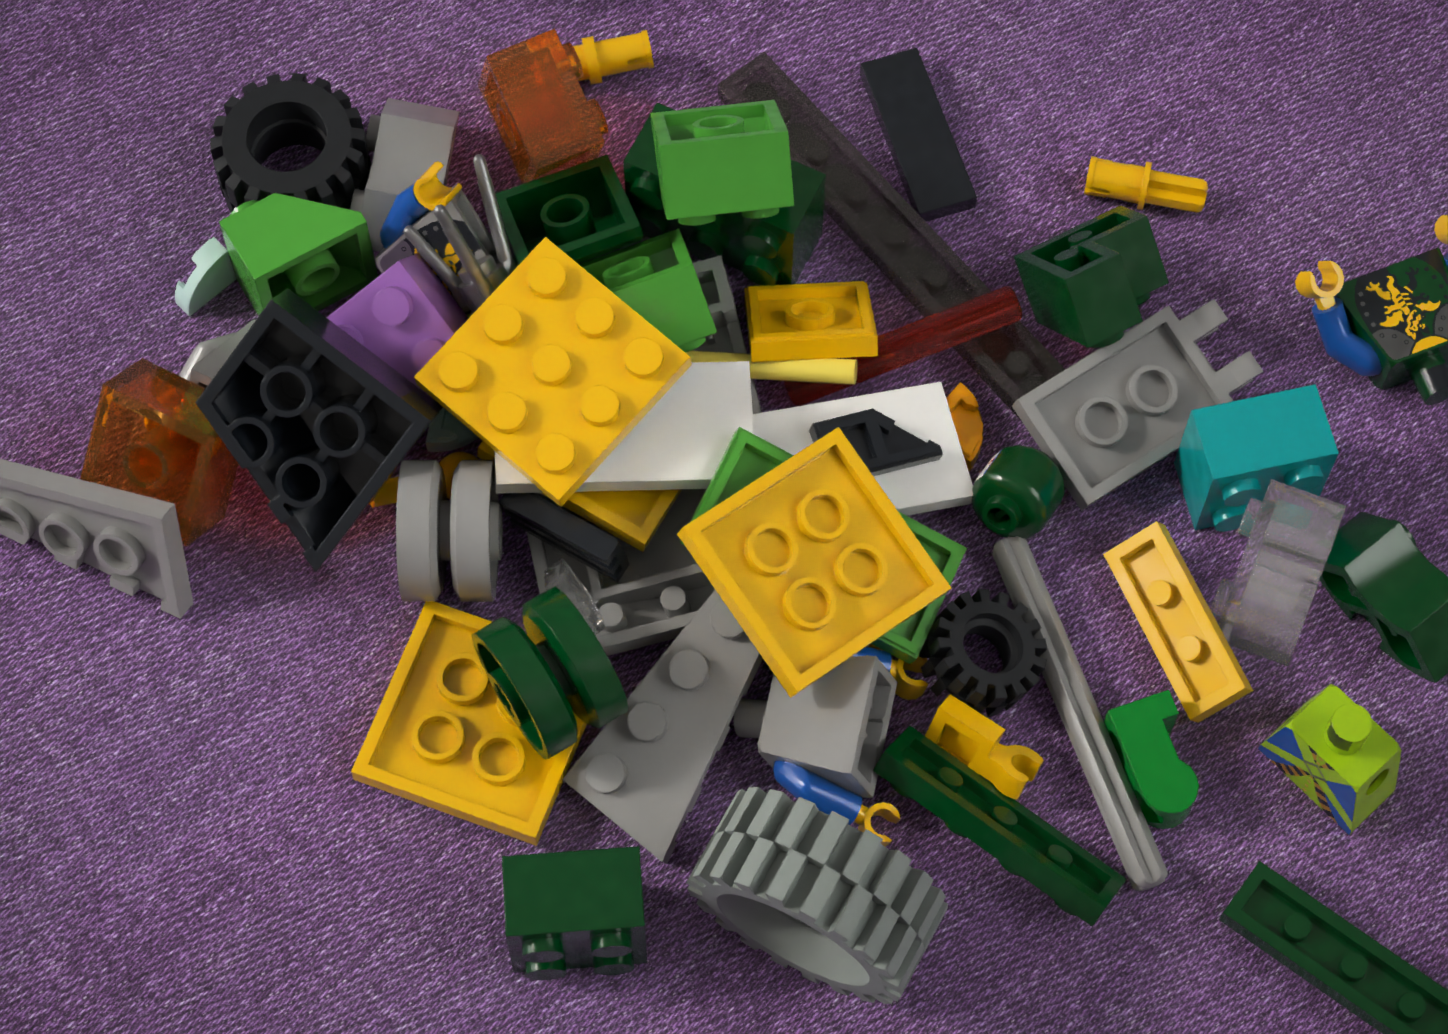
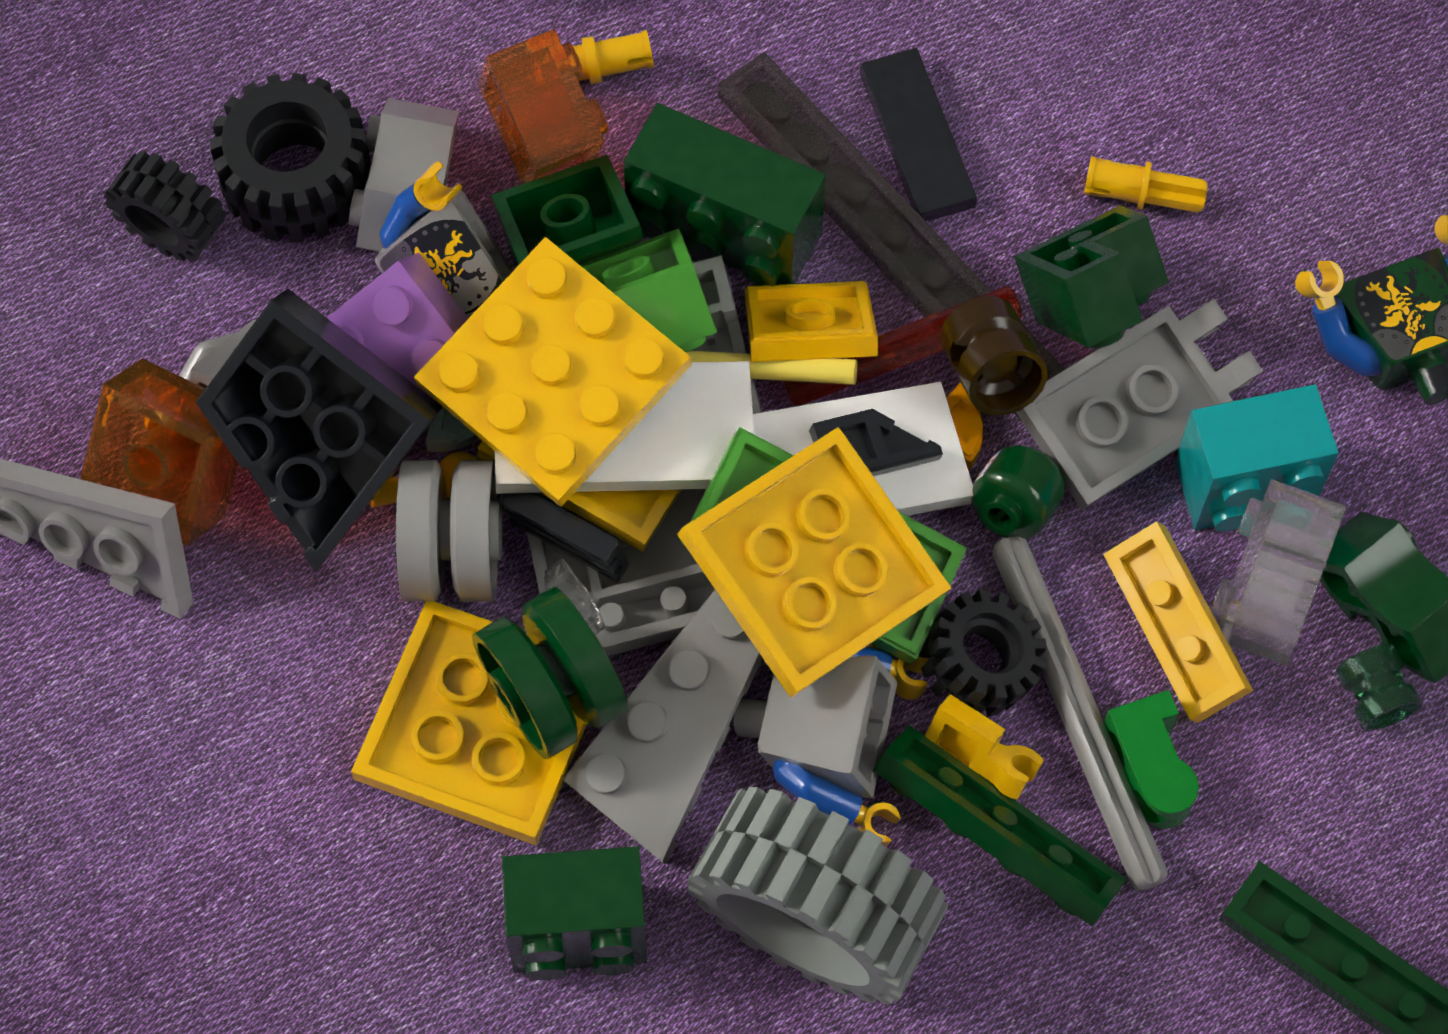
(164, 206): none -> black tyre
(208, 279): light aqua tile -> none
(299, 247): bright green slope -> none
(478, 276): flat silver plant -> none
(723, 161): bright green slope -> none
(993, 355): none -> dark brown wheel
(1336, 756): lime torso -> none
(1379, 687): none -> clear green wheel

